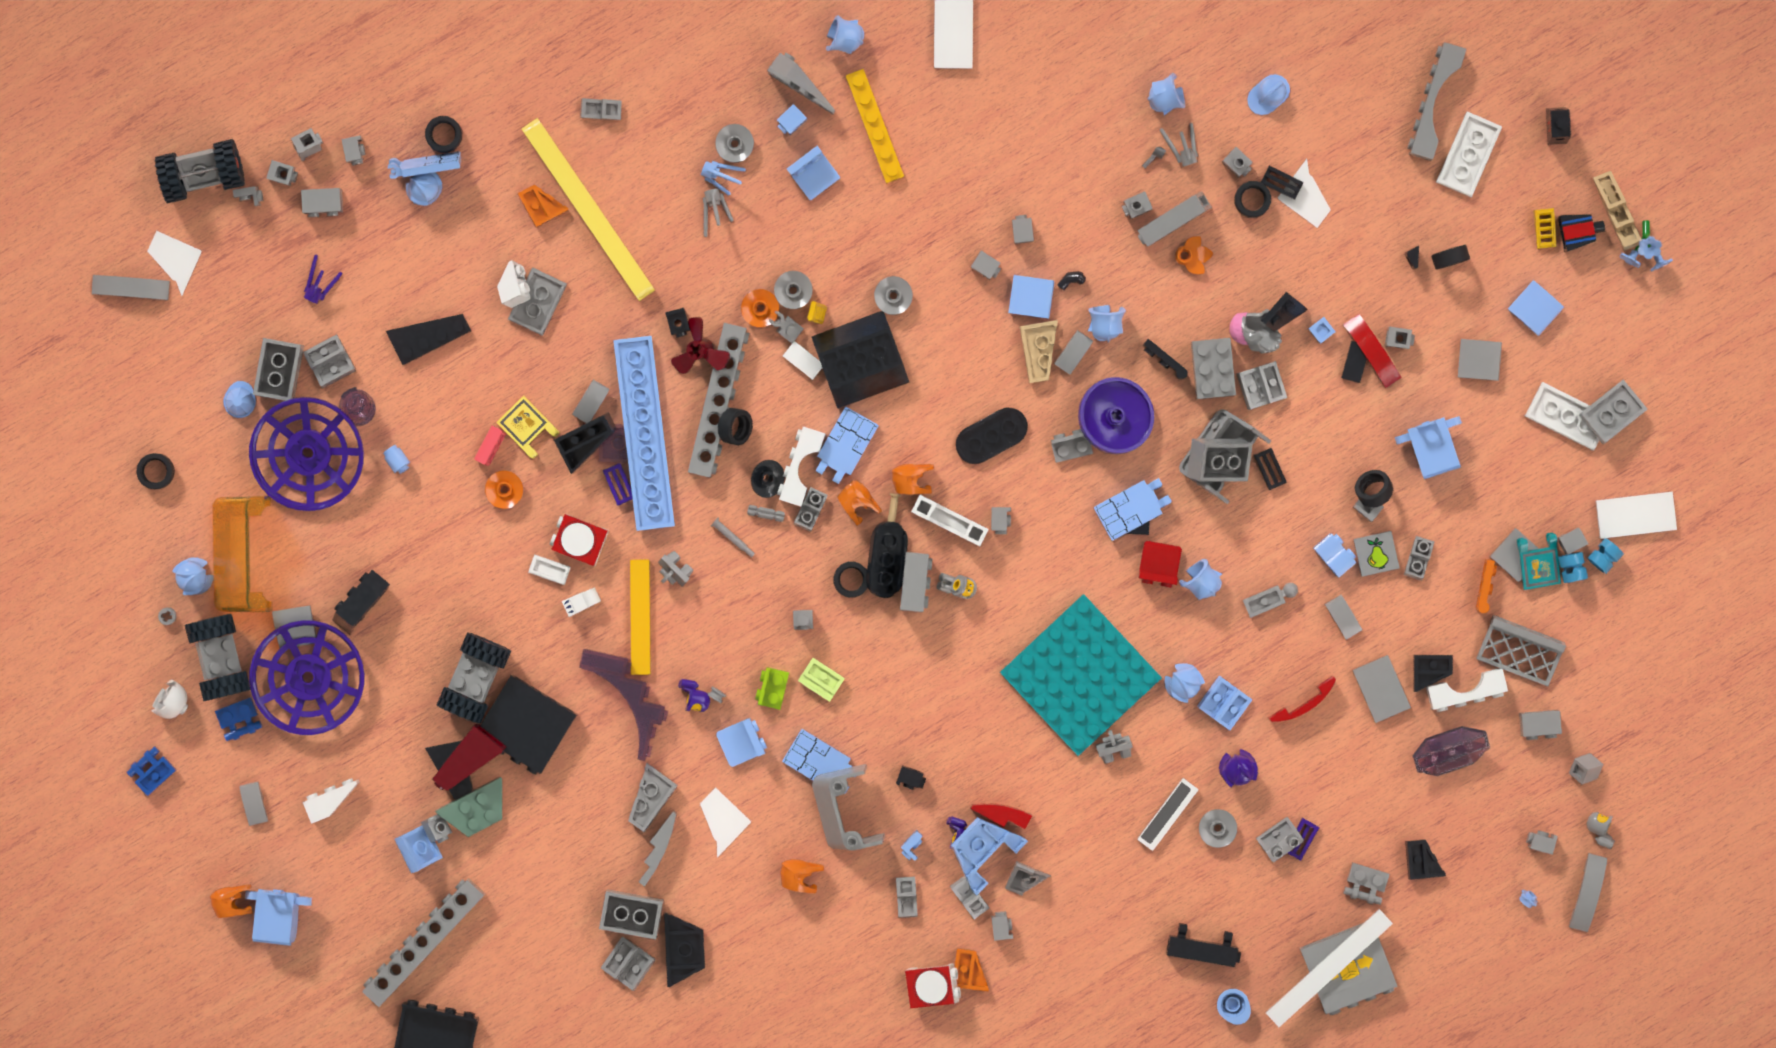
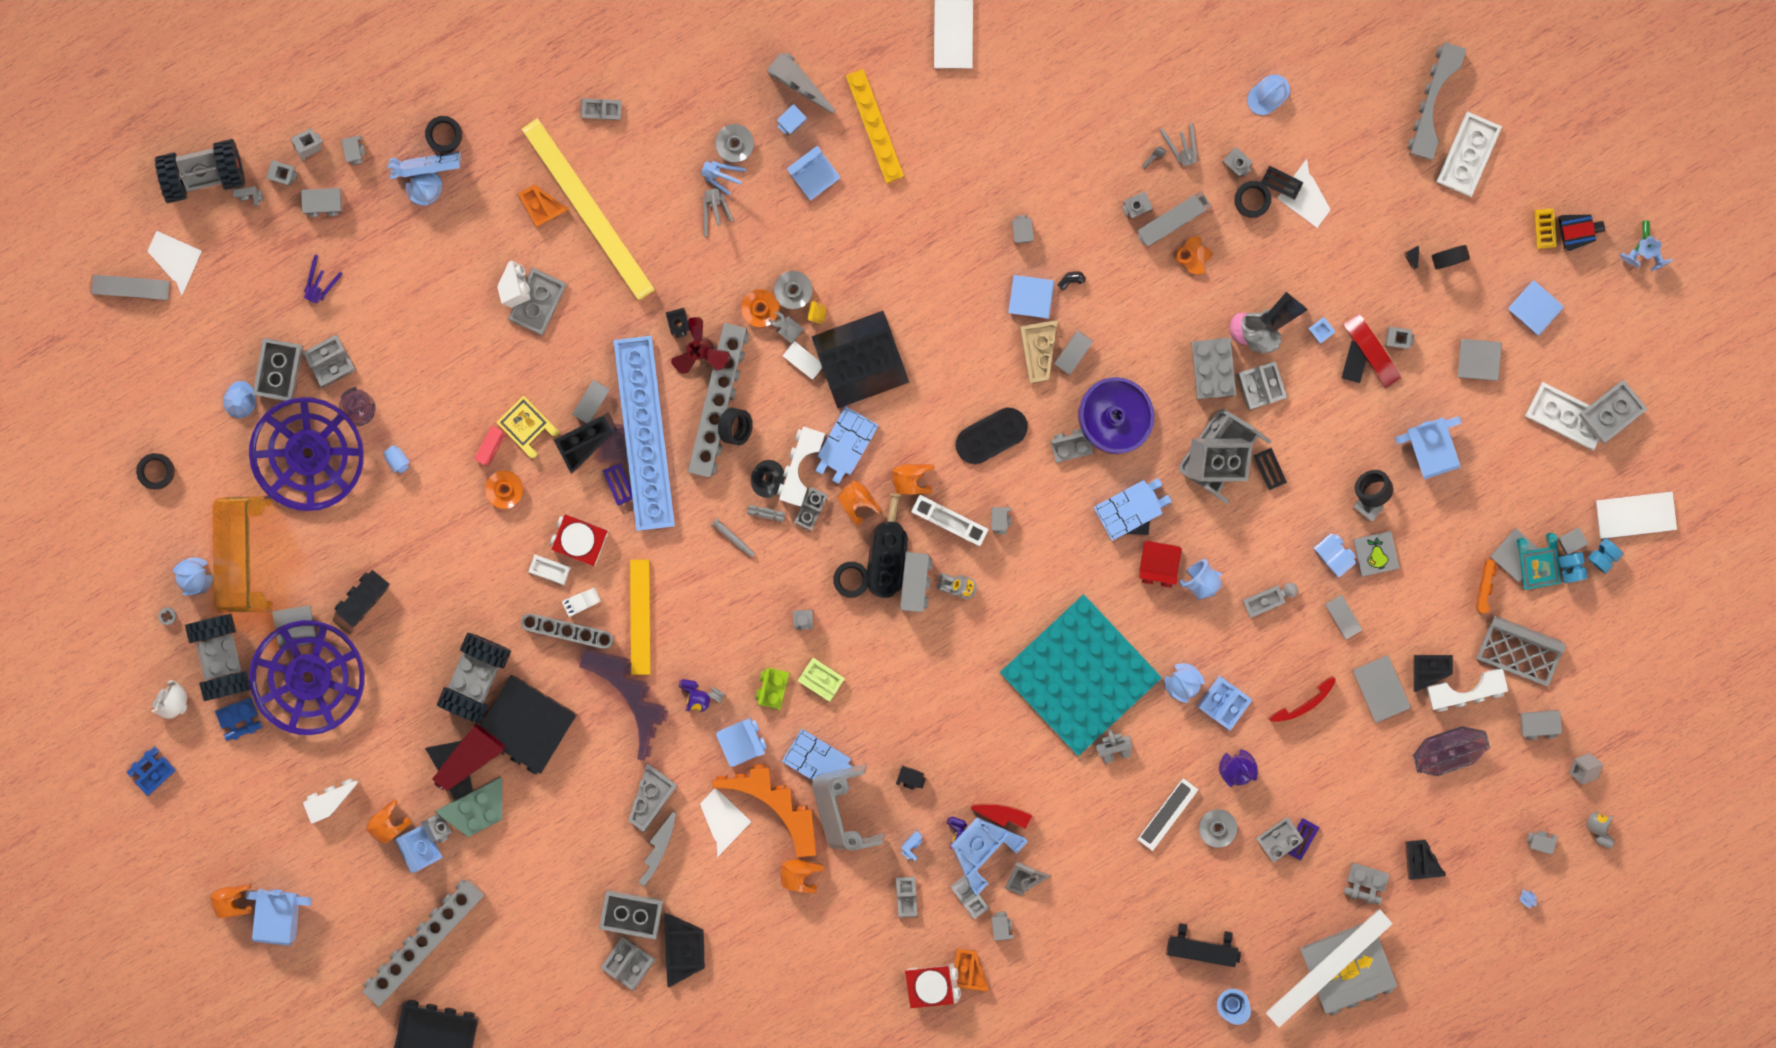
(253, 803): light grey slope -> none
(381, 827): none -> orange helmet
(421, 338): black wing -> none
(558, 630): none -> light grey beam
(672, 572): light grey hips -> none
(780, 800): none -> orange arch
(846, 35): light blue helmet -> none
(885, 288): light grey dish -> none
(986, 265): light grey brick -> none
(1106, 324): light blue helmet -> none
(1164, 95): light blue helmet -> none
(1165, 360): black plate -> none
(1419, 558): light grey slope -> none
(1558, 125): black torso -> none
(1589, 892): light grey slope -> none
(1617, 210): tan slope -> none

